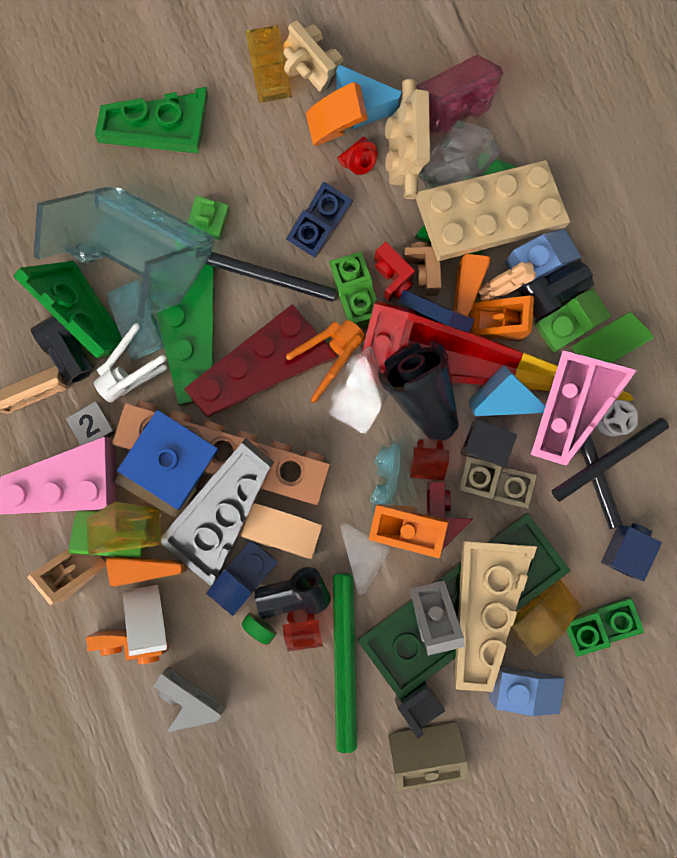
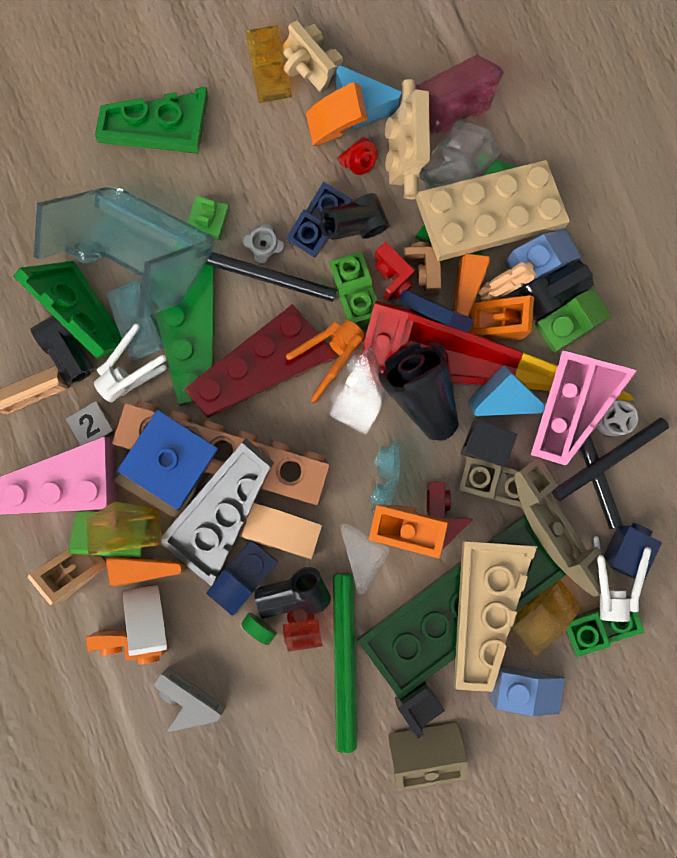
(260, 234): none -> light grey plate
(359, 217): none -> black piece
(429, 462): clear red tile -> none
(436, 618): light grey slope -> none
(553, 529): none -> dark tan slope
(613, 602): none -> white plant
(614, 339): bright green slope -> none

